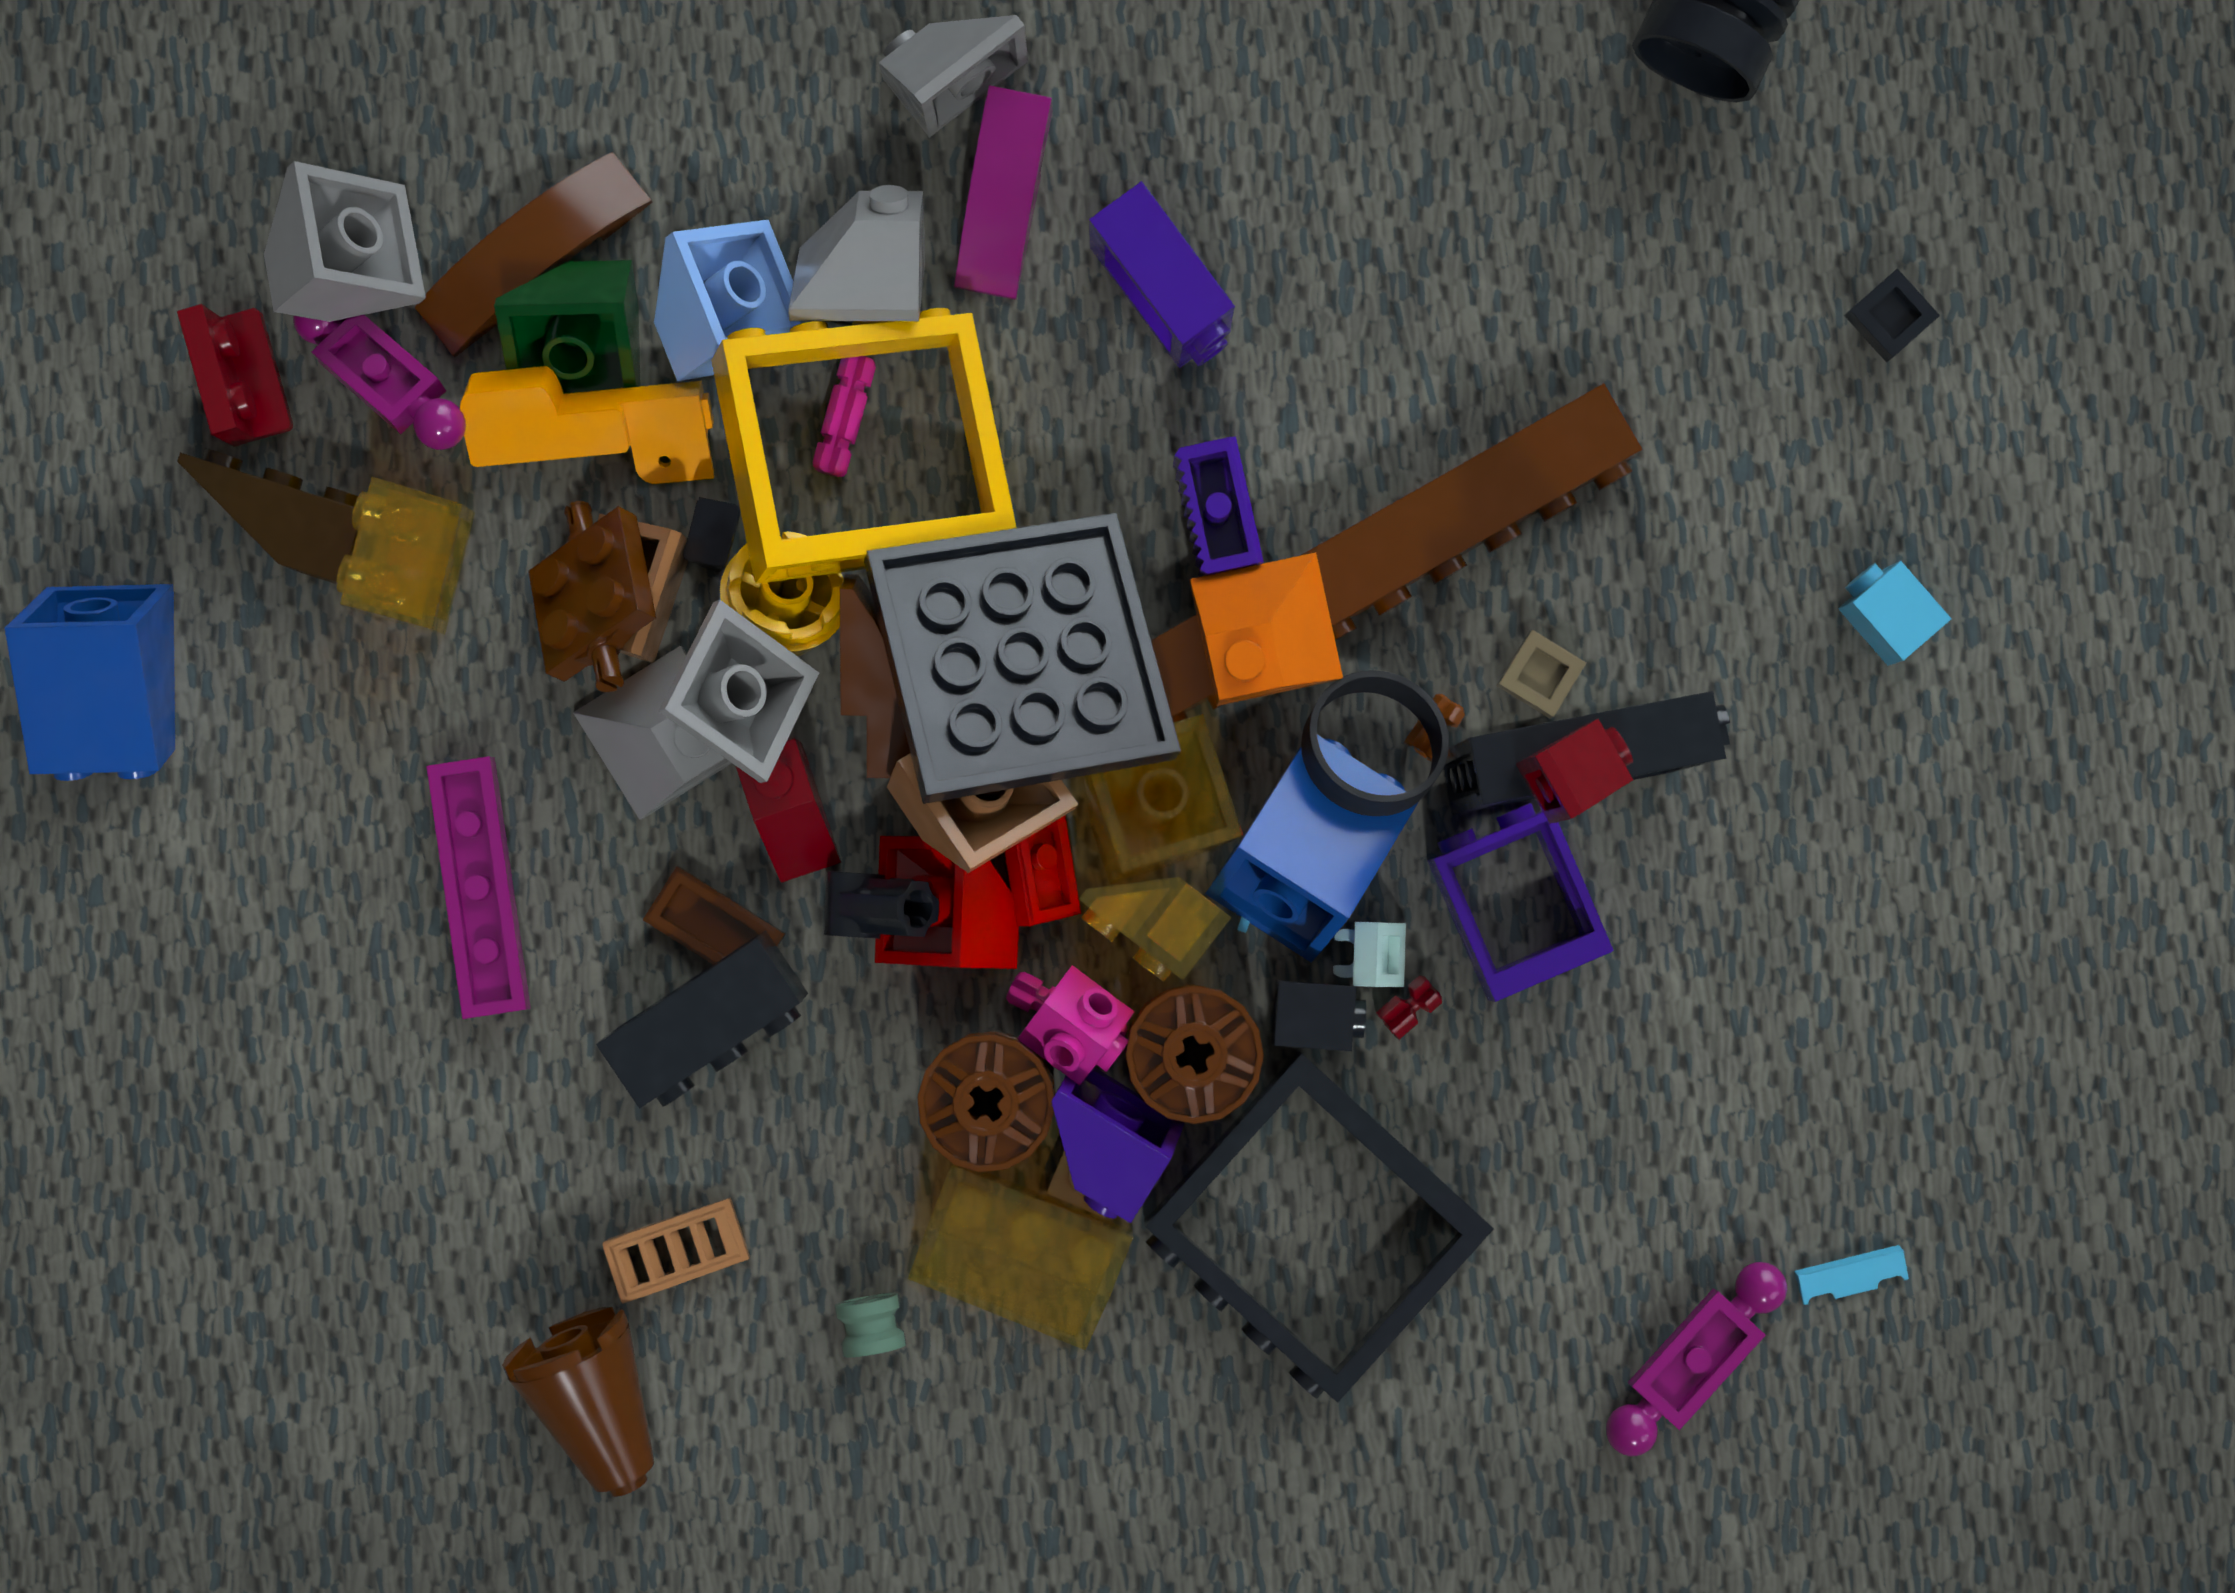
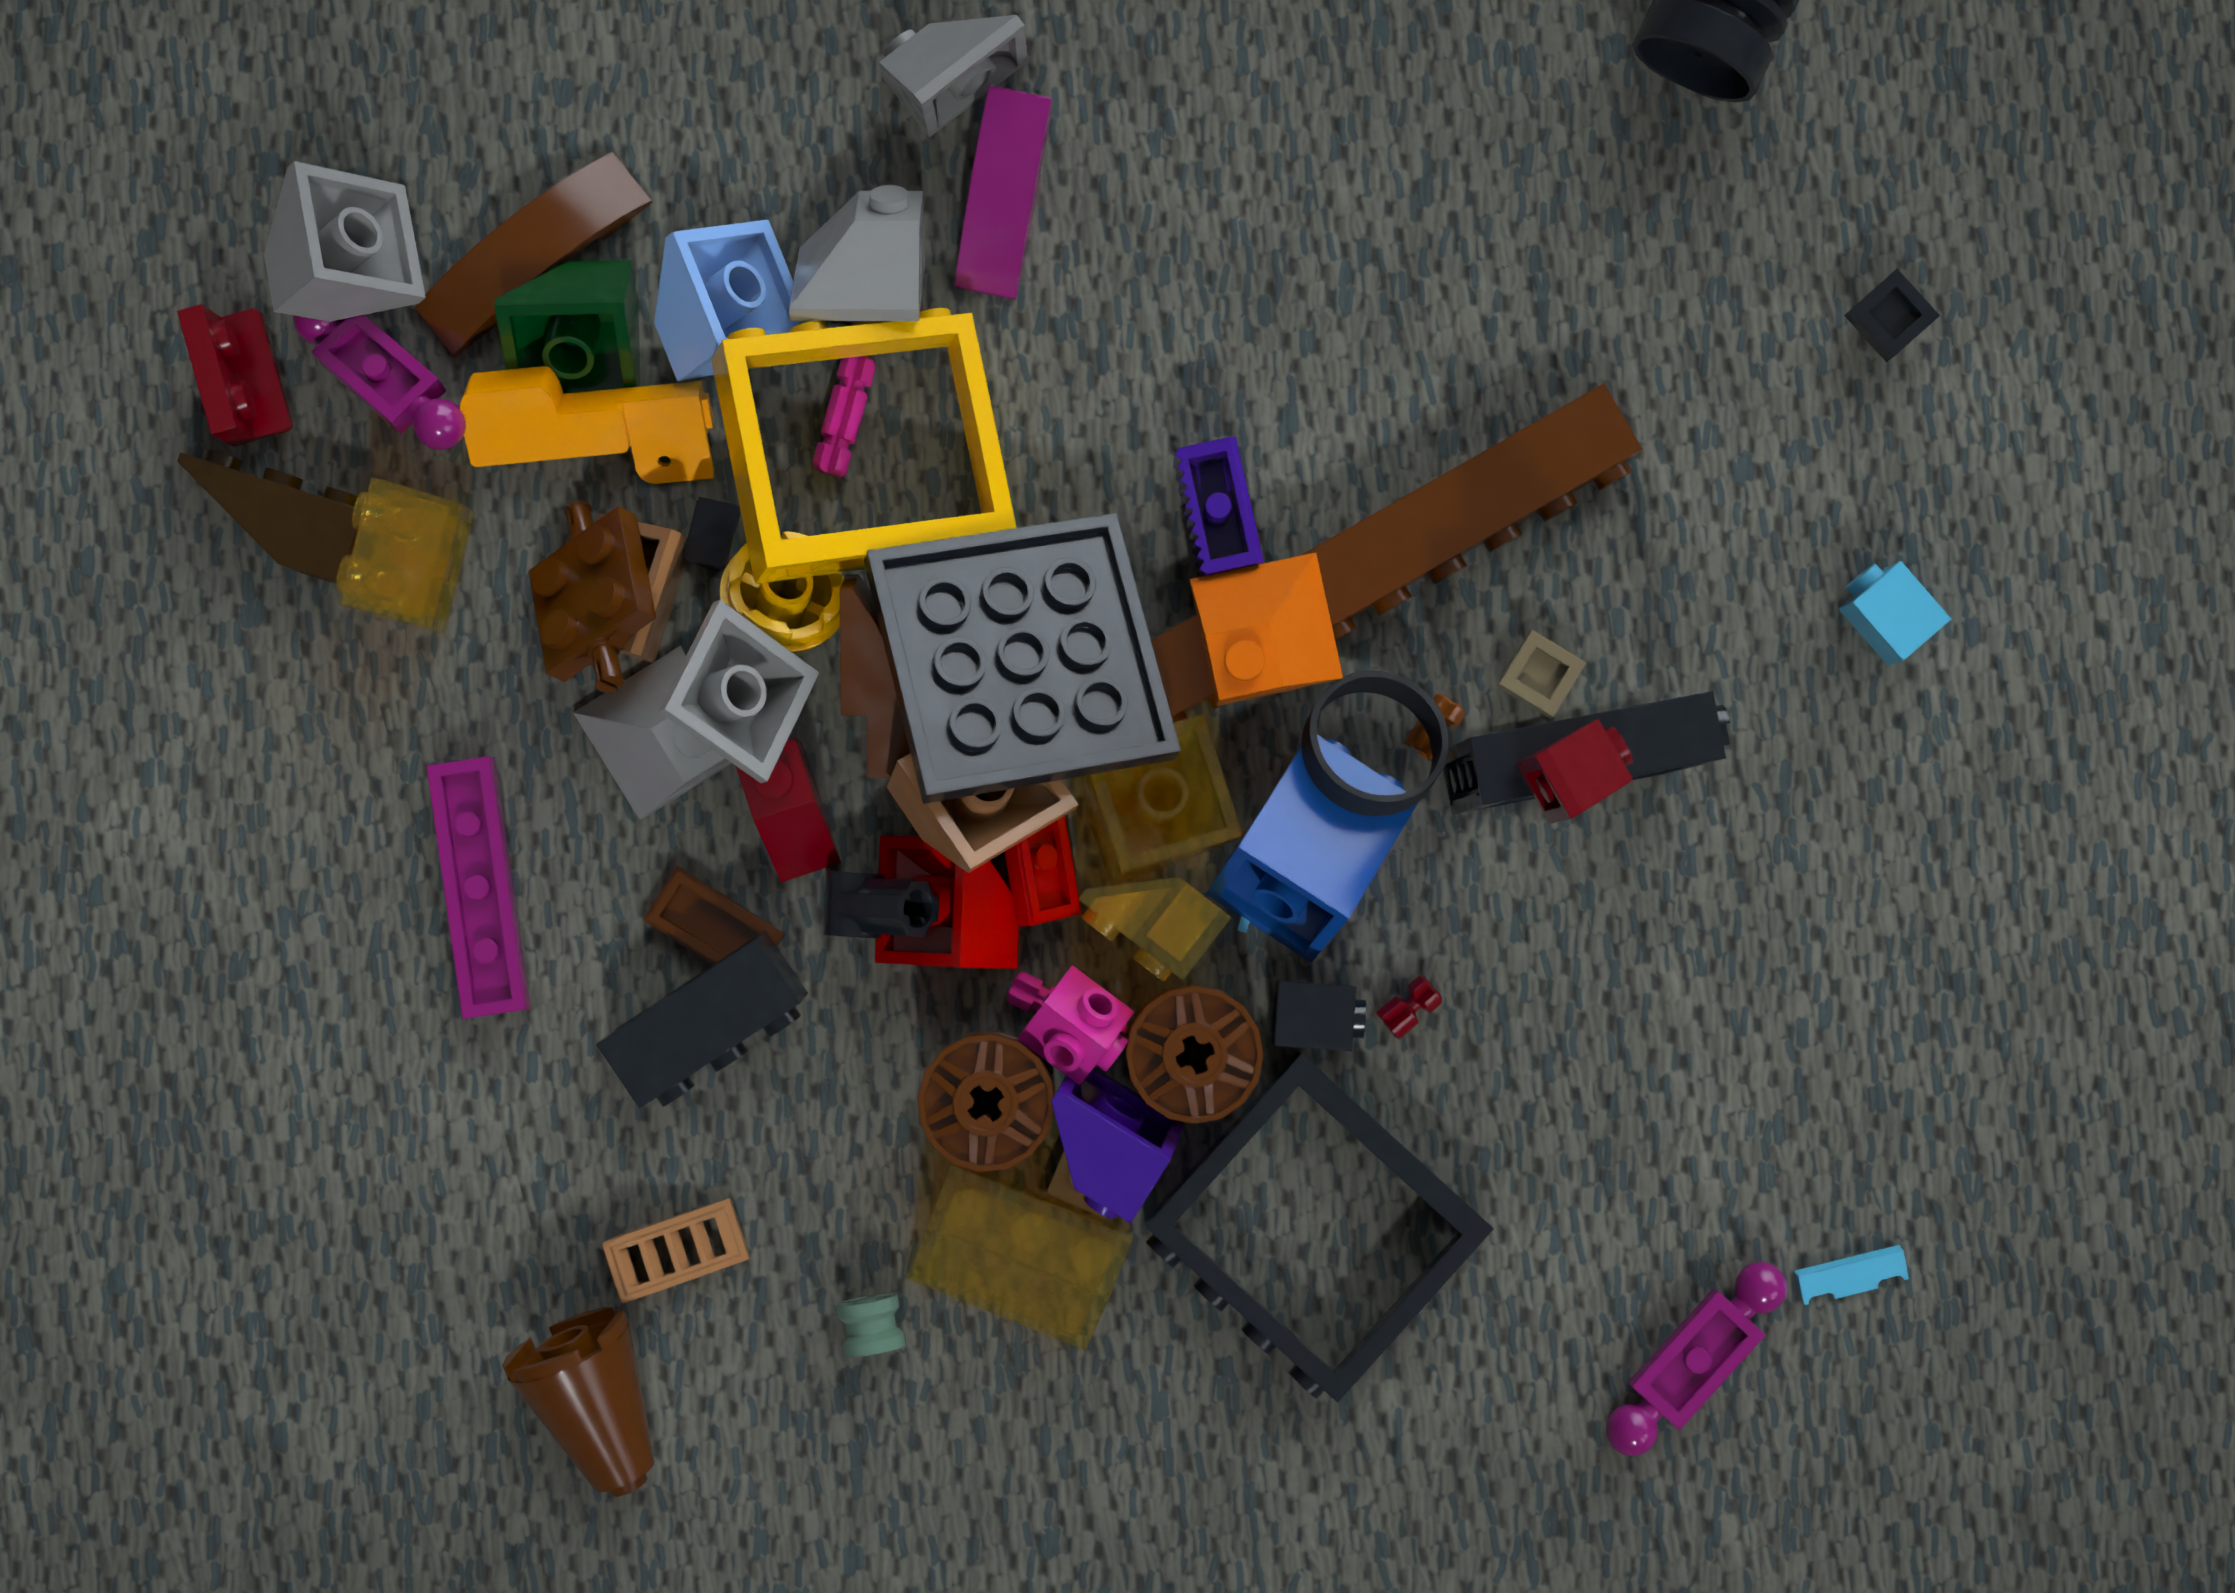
(96, 680): blue slope -> none
(1162, 276): dark purple window -> none
(1377, 954): light aqua tile -> none
(1546, 963): dark purple window -> none

